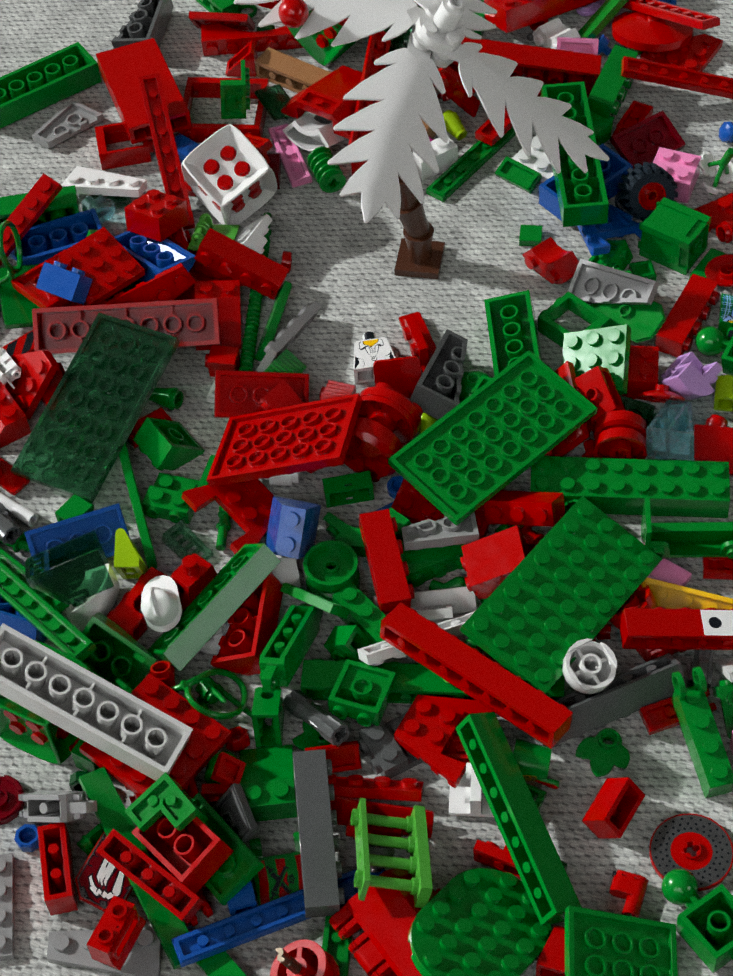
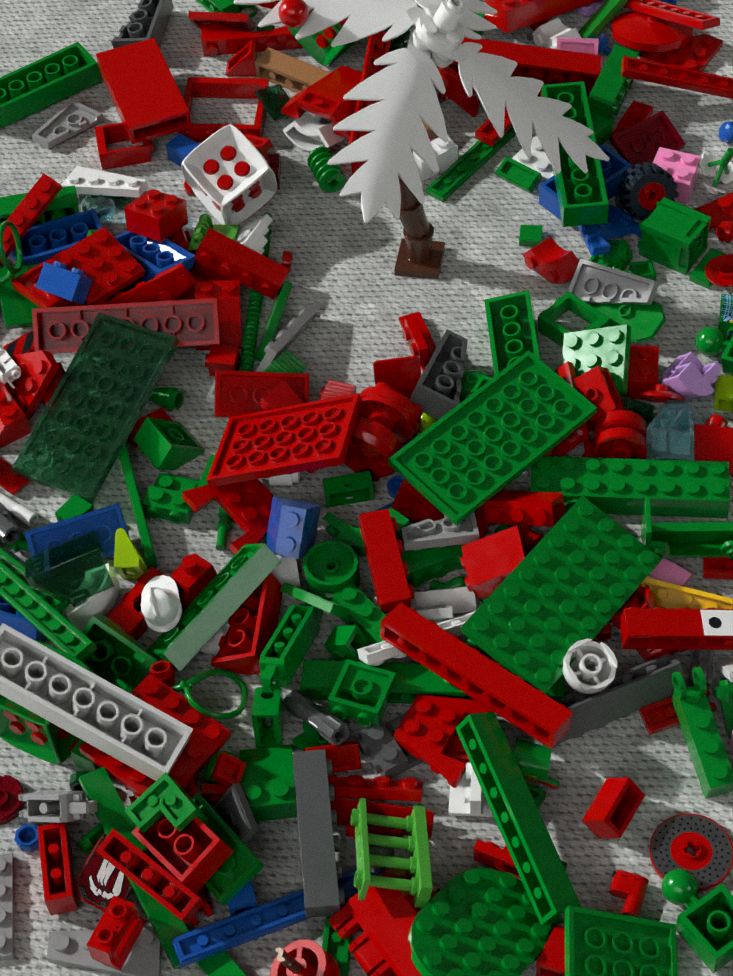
(164, 140): red plate -> none
(182, 529): clear green slope -> none
(211, 693): green plant -> none
(236, 95): green bracket -> none
(239, 739): red tile -> none
(279, 875): flag -> none
(290, 157): bright pink tile -> none
(366, 353): white torso -> none
(454, 125): lime cone -> none
(601, 755): green plate -> none
(687, 316): red brick -> none

